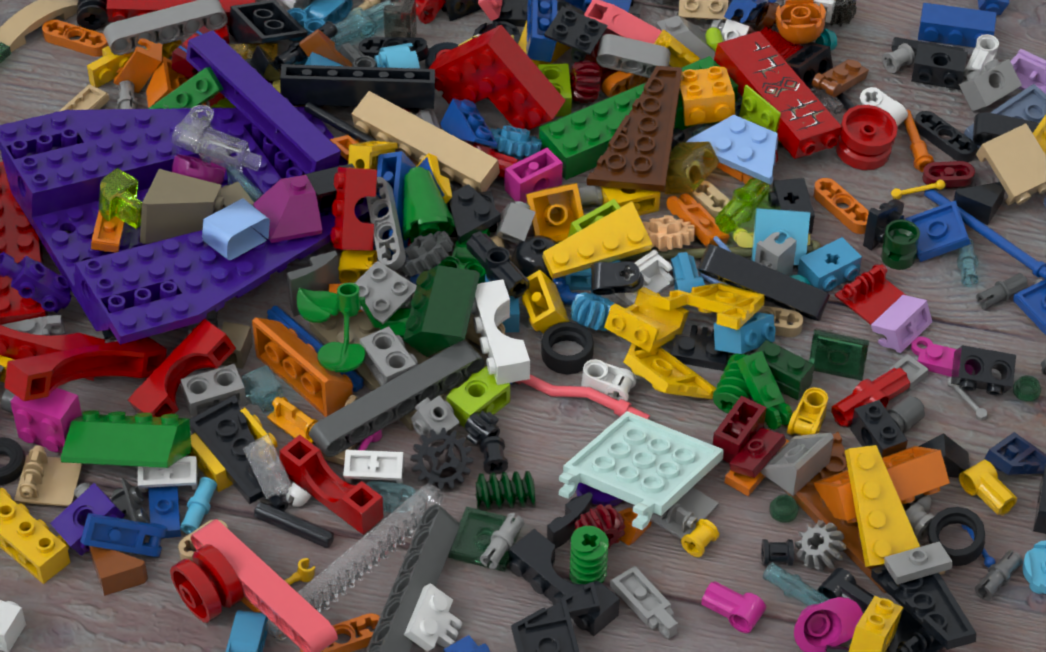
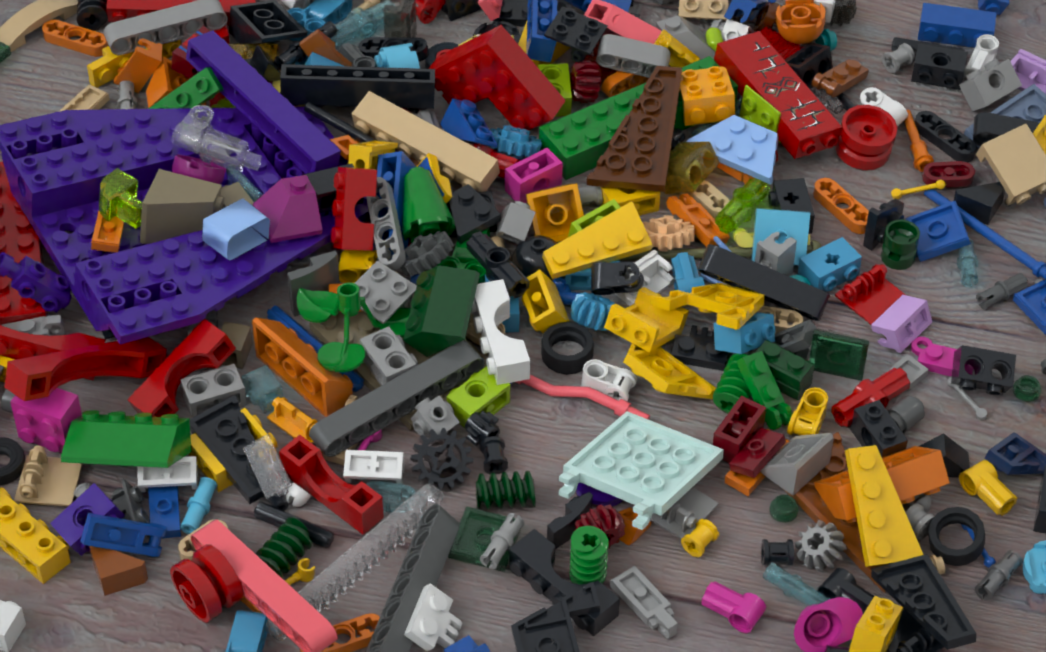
(285, 546): none -> dark green piece
(796, 338): none -> dark grey slope
(918, 562): light grey plate -> none

